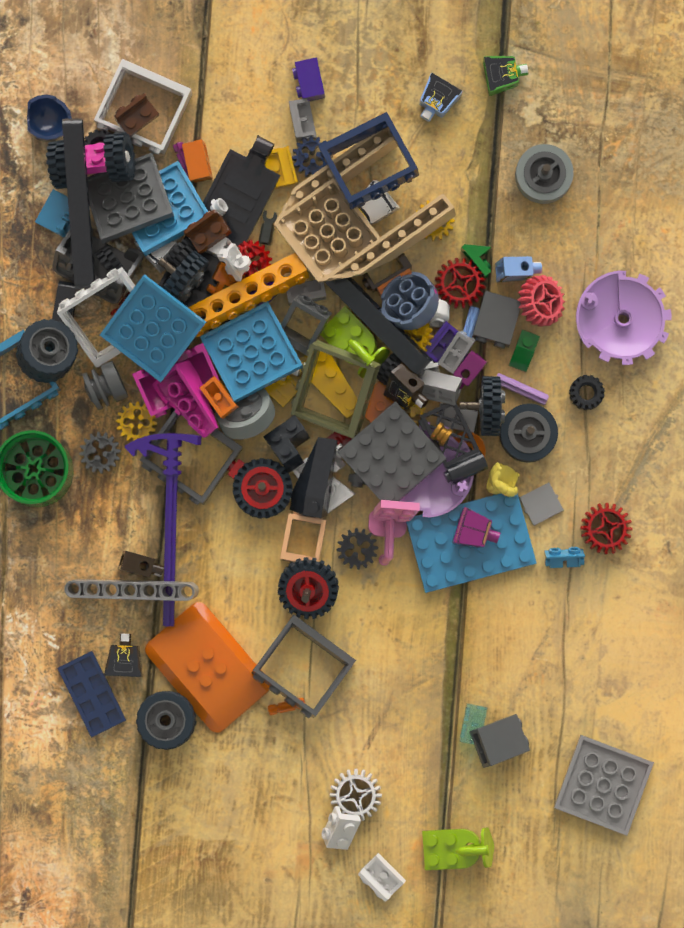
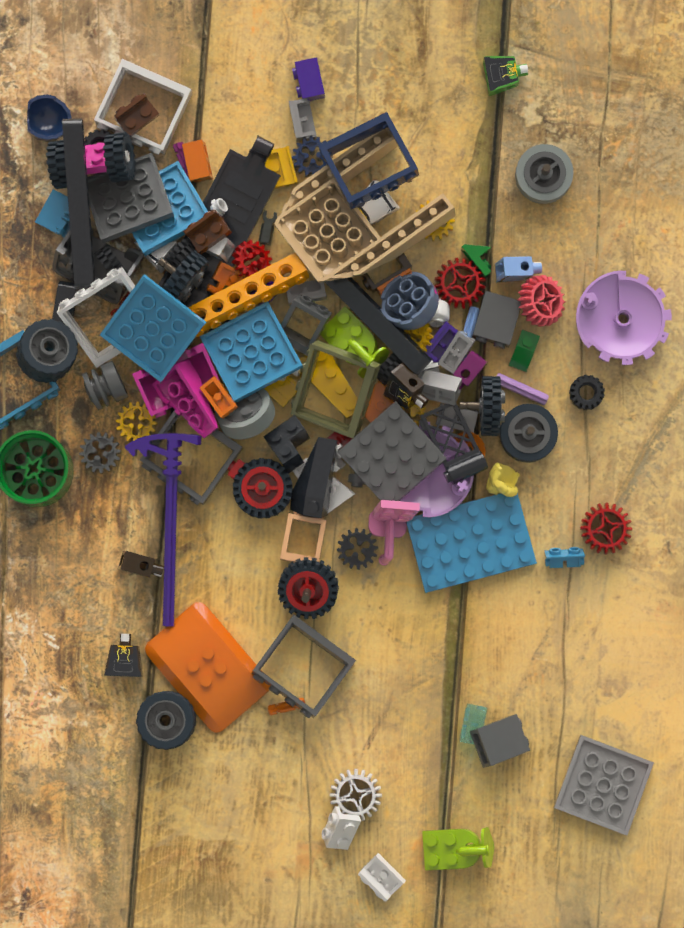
(91, 694): dark blue plate -> none
(122, 589): light grey beam -> none
(235, 262): white hips -> none
(438, 97): torso -> none
(441, 434): pearl gold wheel -> none
(474, 530): magenta torso -> none
(541, 504): light grey piece -> none

